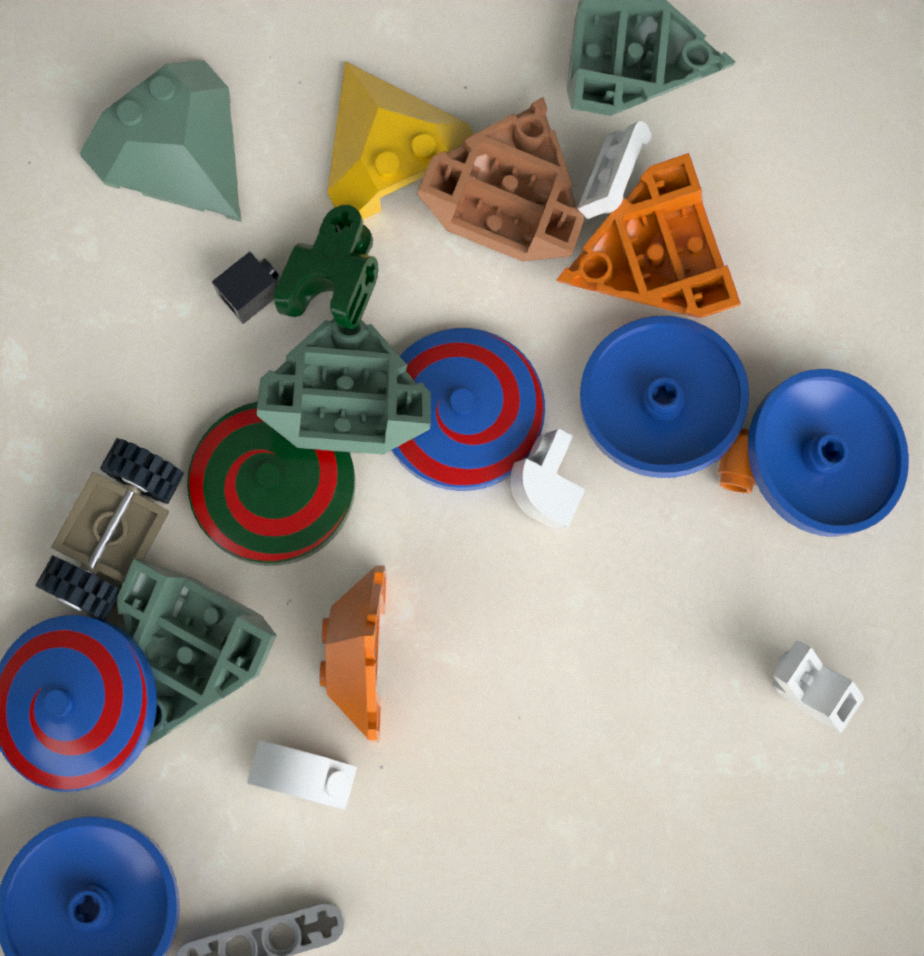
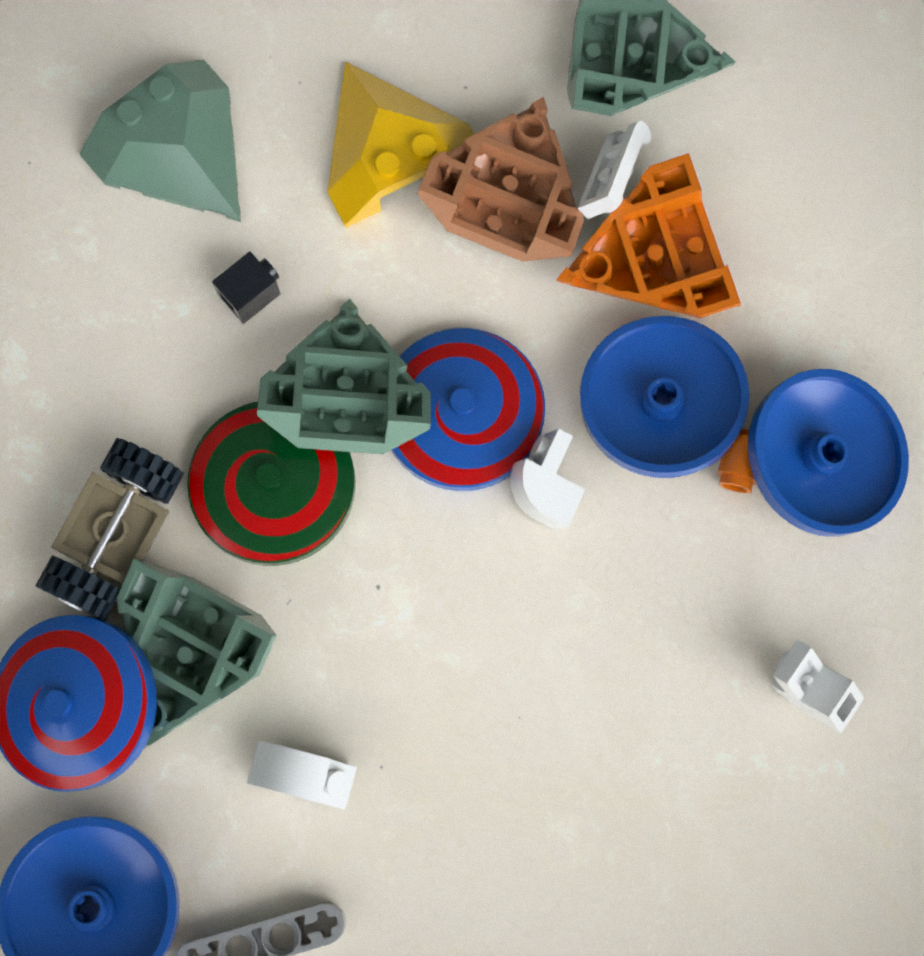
(334, 264): dark green piece -> none
(352, 652): orange wedge -> none

